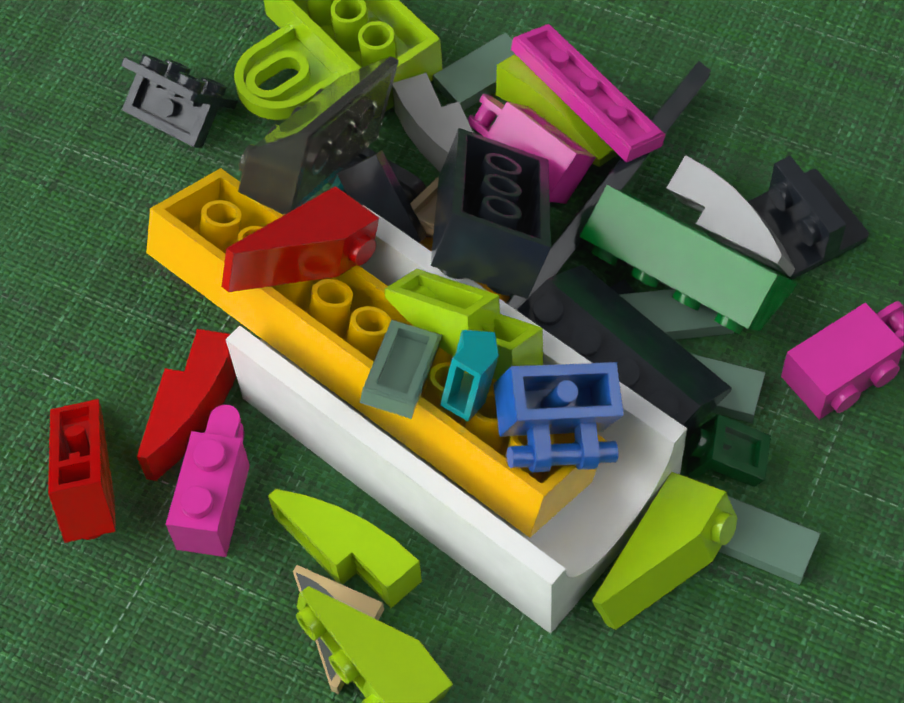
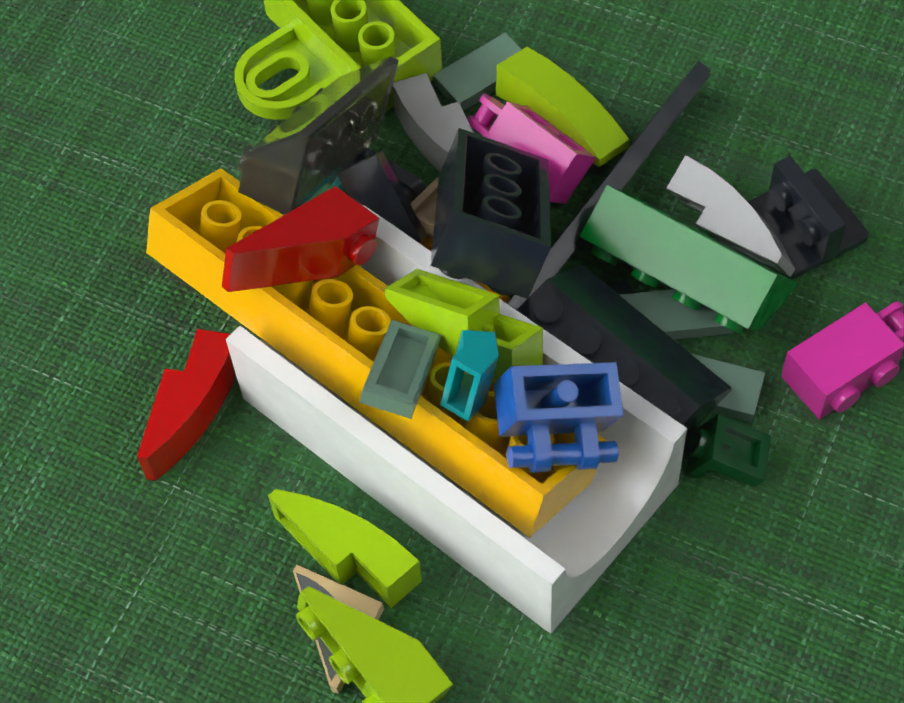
(80, 472): red slope -> none
(173, 99): bracket -> none
(210, 486): dark pink brick -> none
(588, 92): dark pink tile -> none
(668, 547): lime slope -> none
(770, 542): sand green tile -> none

